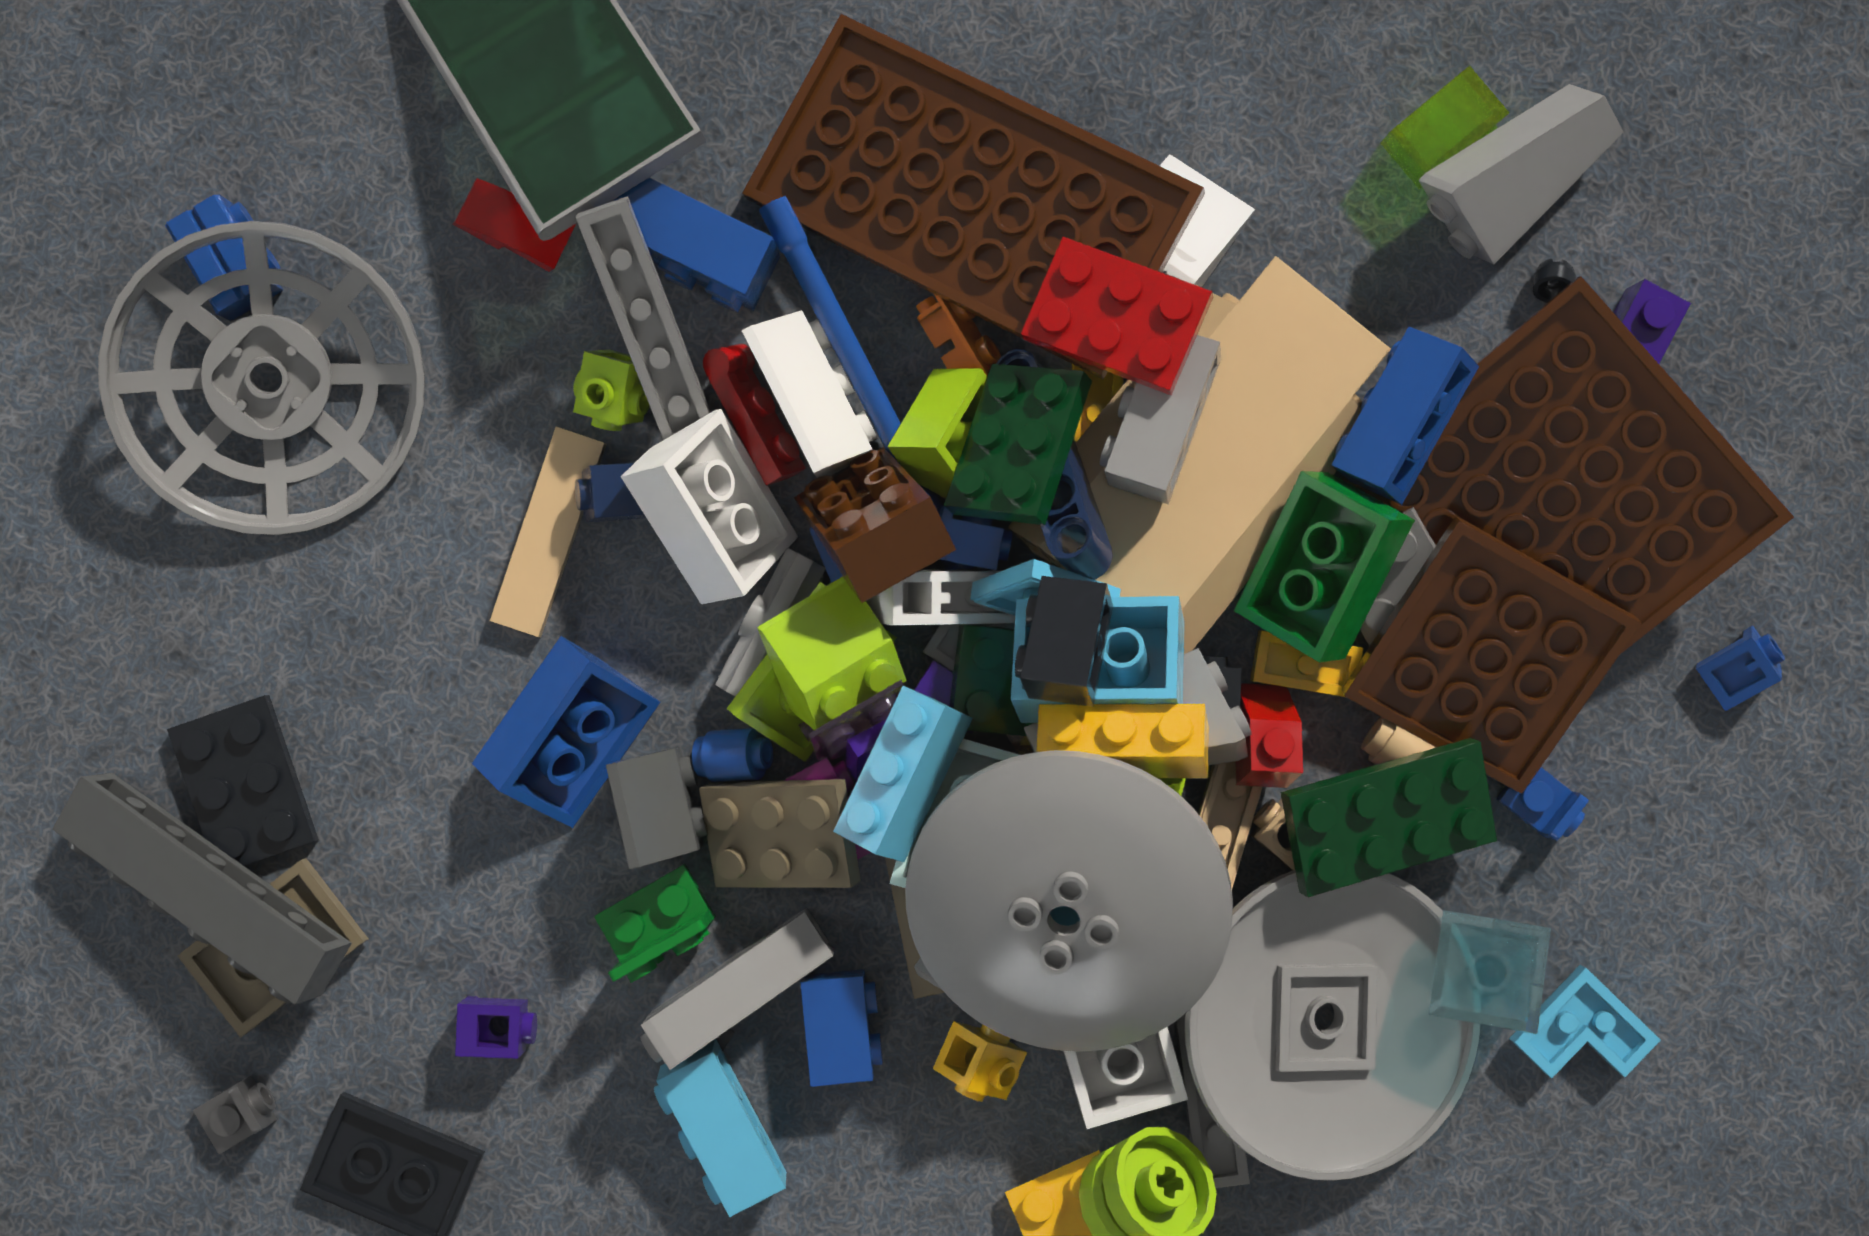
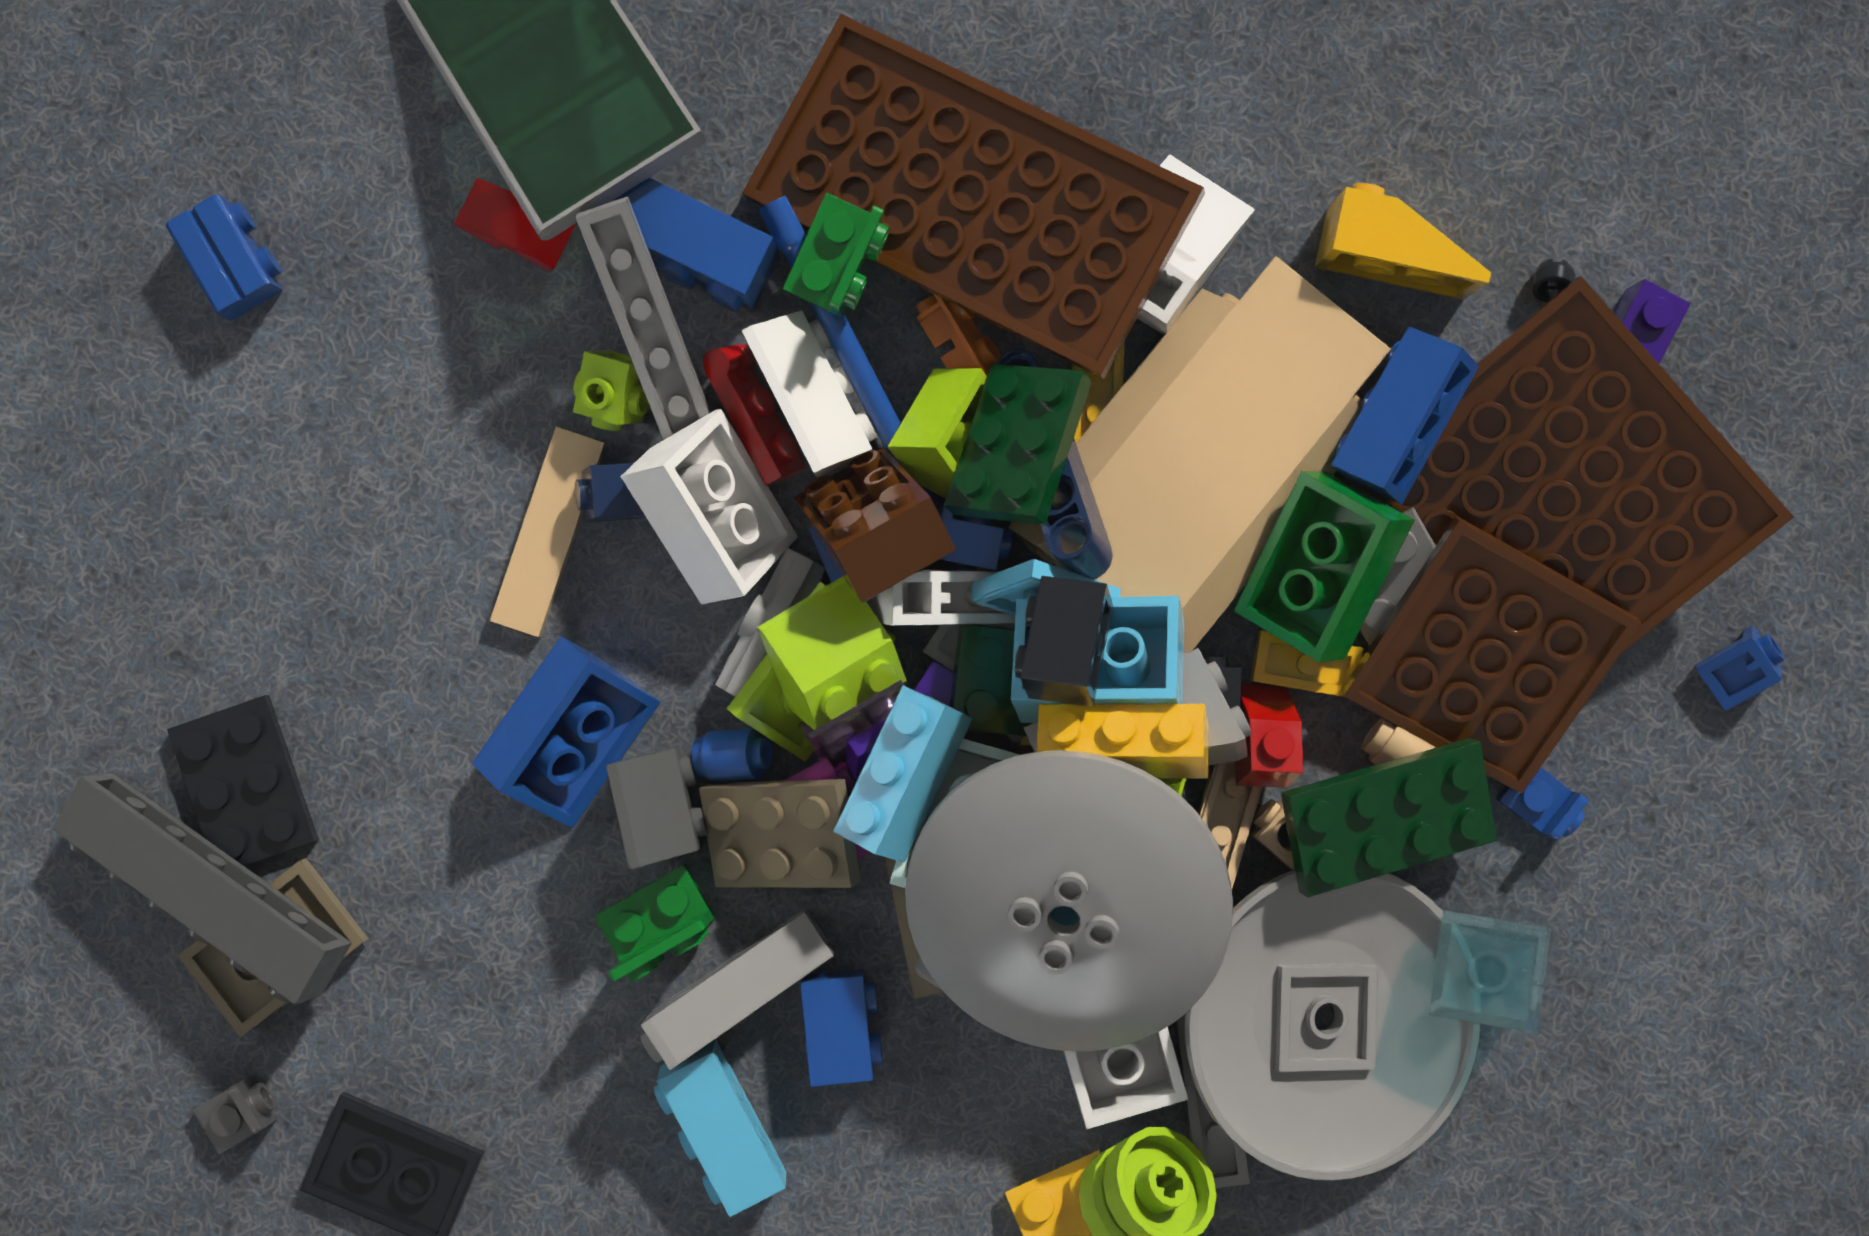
(230, 386): light grey dish -> none
(476, 1033): dark purple brick -> none
(835, 254): none -> green bracket
(979, 1061): yellow brick -> none
(1117, 315): red plate -> none
(1160, 428): light grey brick -> none
(1392, 244): none -> yellow slope
(1444, 125): clear neon green brick -> none
(1519, 171): light grey slope -> none
(1582, 1013): medium azure plate -> none

